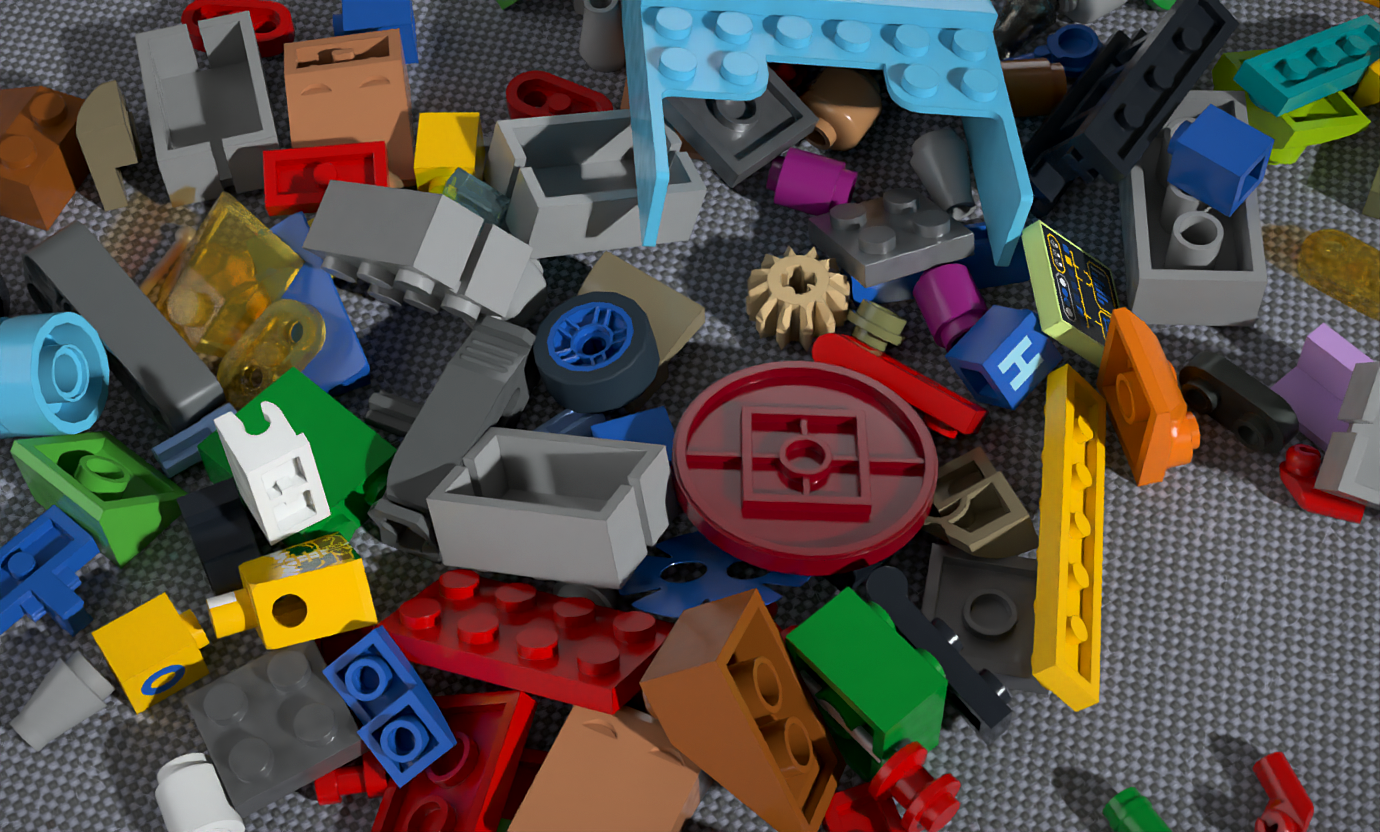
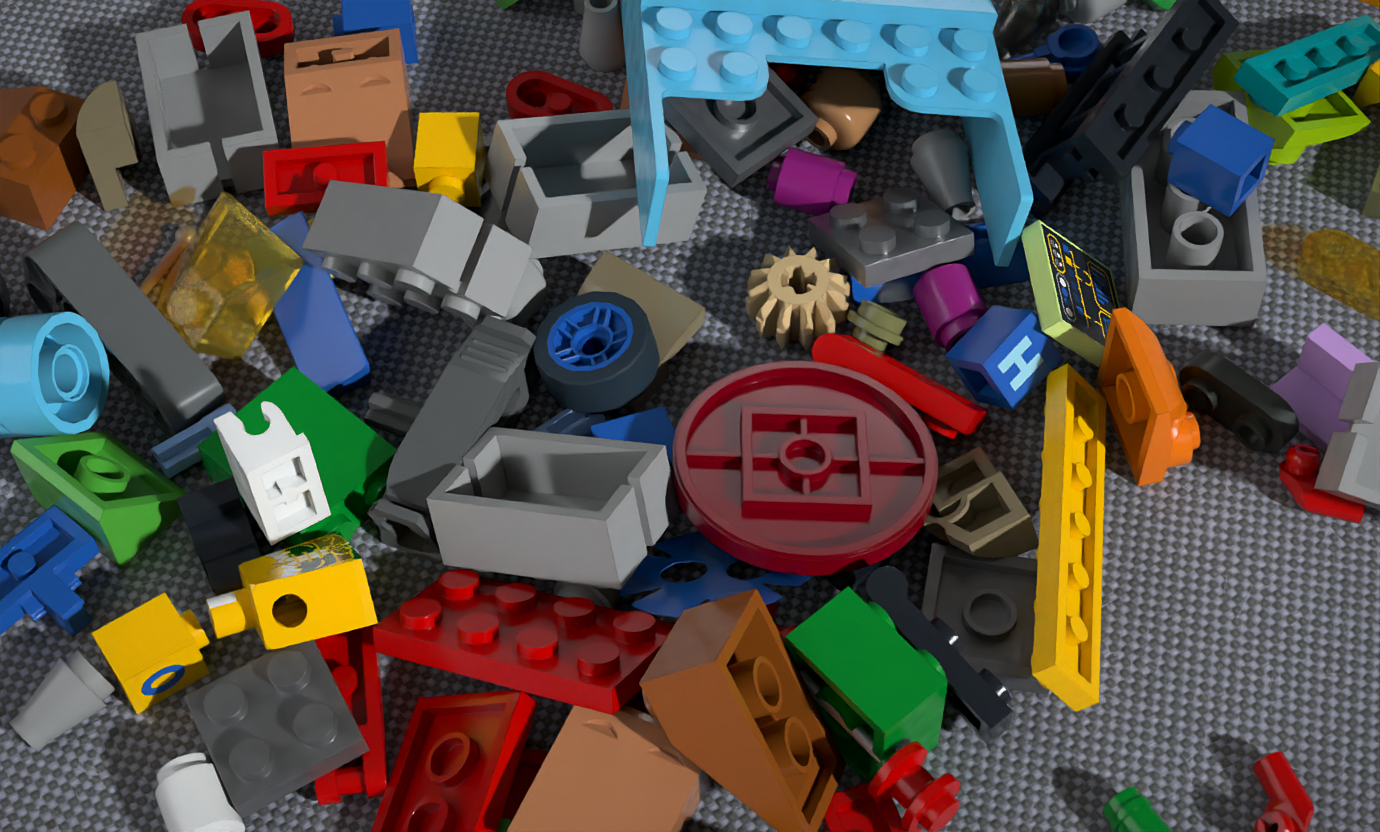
(271, 348): clear yellow plate -> none
(393, 705): blue slope -> none
(477, 197): clear light blue plate -> none

